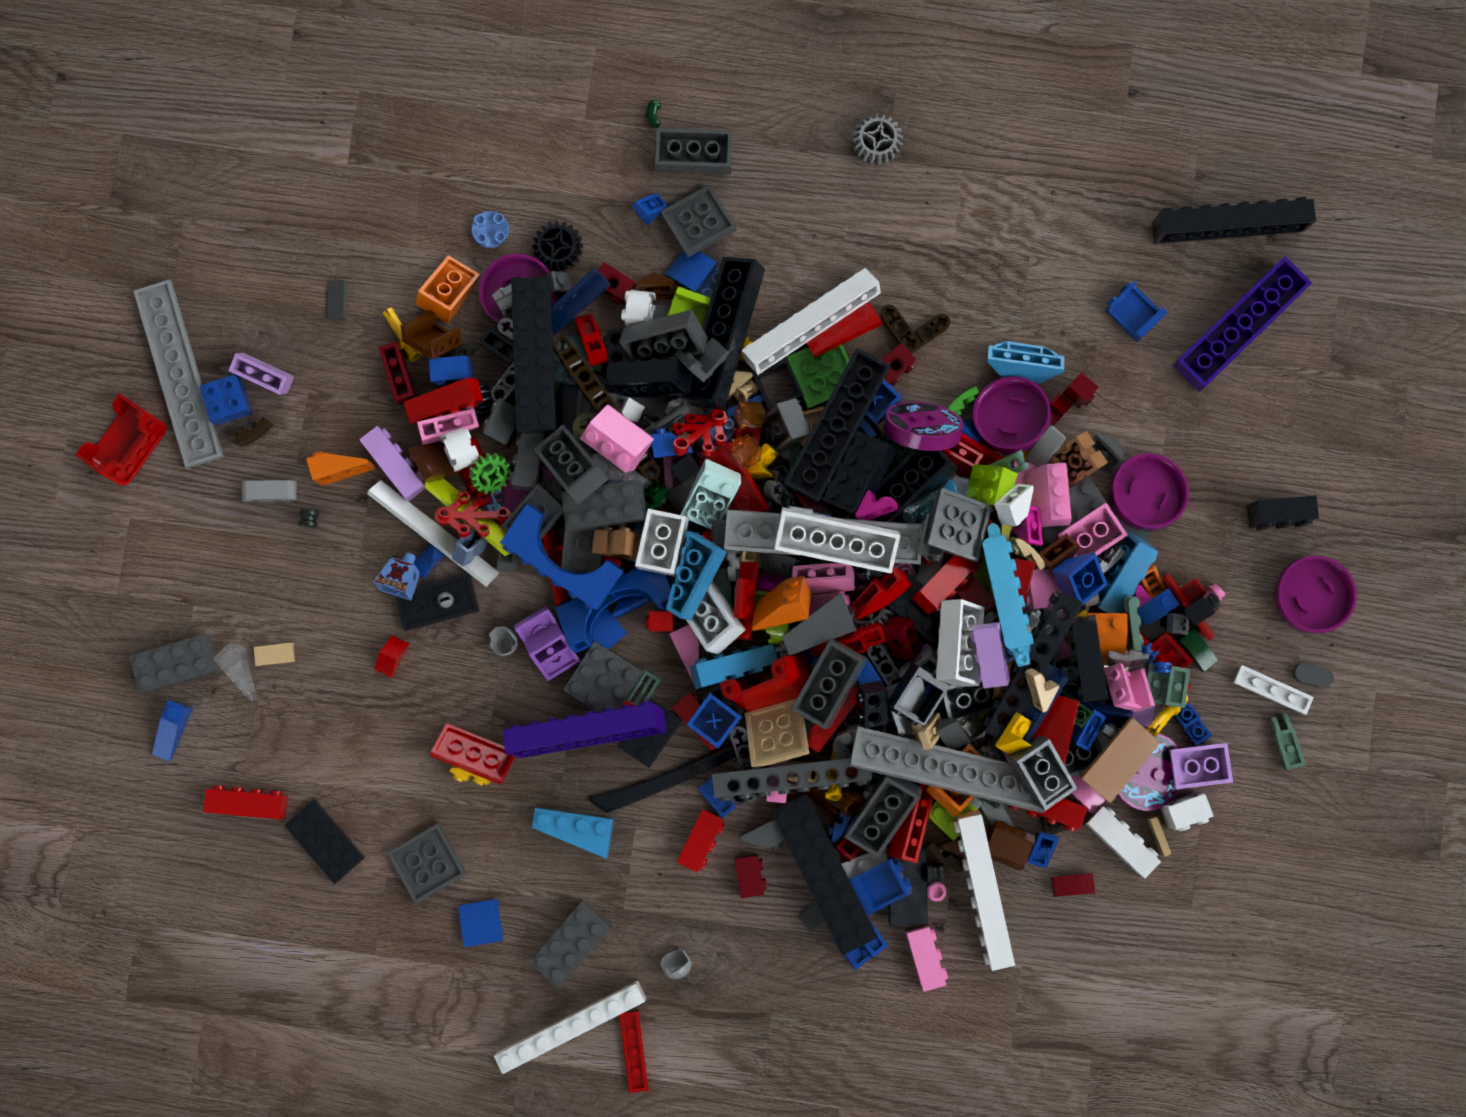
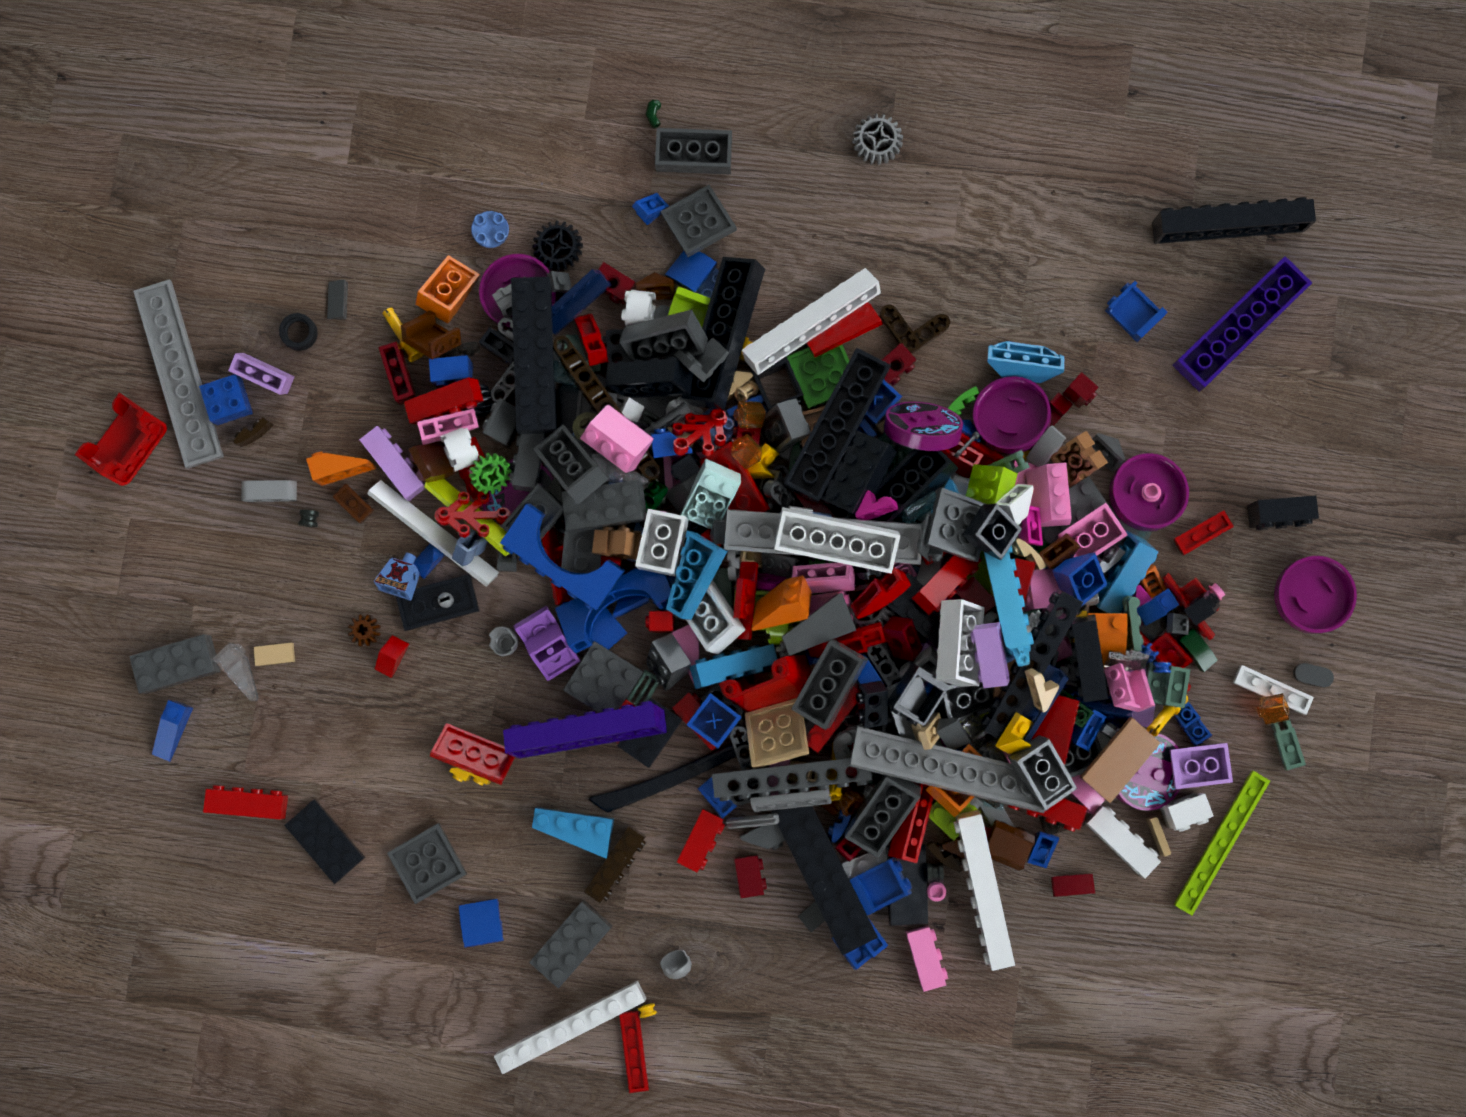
(288, 321): none -> black tyre
(353, 503): none -> reddish brown plate
(368, 623): none -> reddish brown gear
(615, 863): none -> dark brown brick
(647, 1010): none -> yellow bush
(667, 661): none -> dark grey slope
(752, 821): none -> light grey axle
(791, 800): none -> light grey tile
(975, 435): none -> dark grey hinge
(992, 531): none -> black slope
(1151, 492): none -> bright pink plate
(1203, 532): none -> red plate
(1221, 843): none -> lime plate
(1273, 709): none -> clear orange brick

